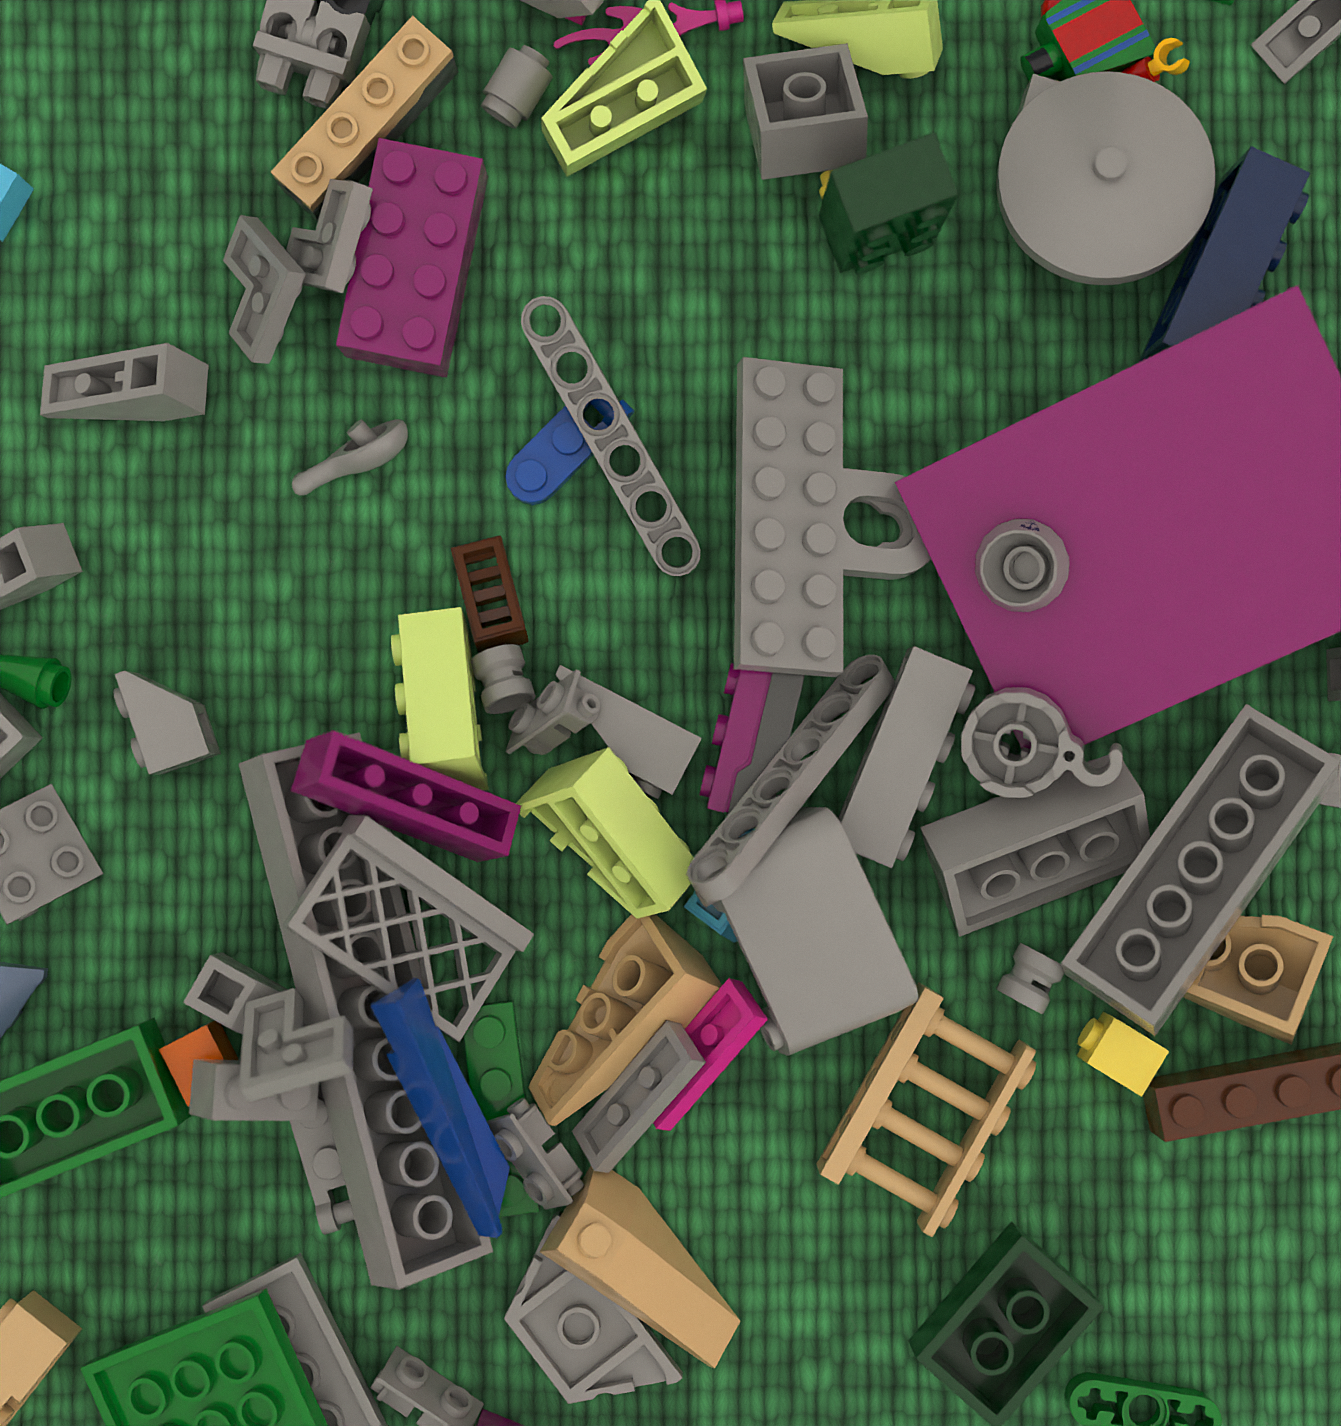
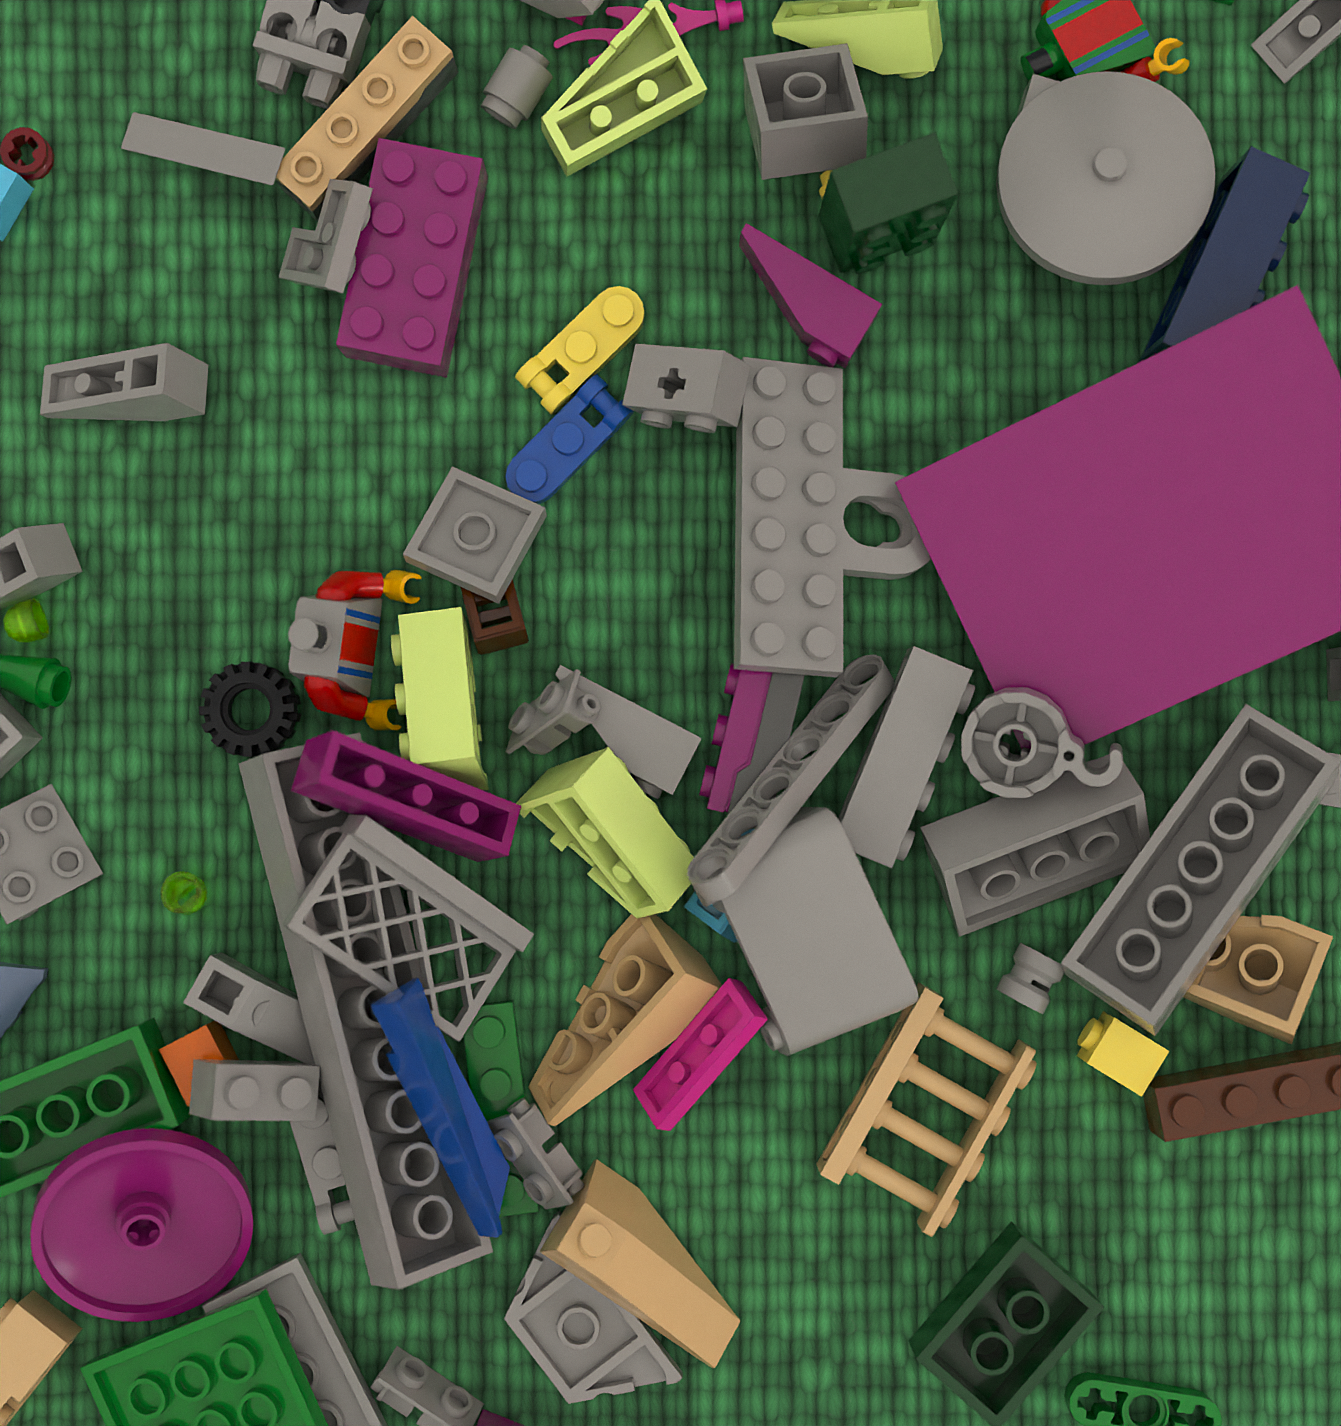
(11, 151): none -> dark red bush
(26, 621): none -> clear neon green hinge
(141, 1225): none -> magenta dish
(167, 724): light grey slope -> none
(178, 887): none -> clear neon green hinge
(203, 148): none -> light grey sticker
(219, 703): none -> black tyre
(271, 286): light grey plate -> none
(284, 1054): light grey plate -> none
(337, 642): none -> torso
(364, 452): light grey piece -> none
(475, 534): none -> light grey plate
(503, 678): light grey wheel -> none
(584, 346): none -> light yellow plate
(604, 441): light grey beam -> none
(638, 1096): light grey plate -> none
(686, 386): none -> light grey brick
(818, 306): none -> magenta slope
(1032, 554): light grey hat -> none

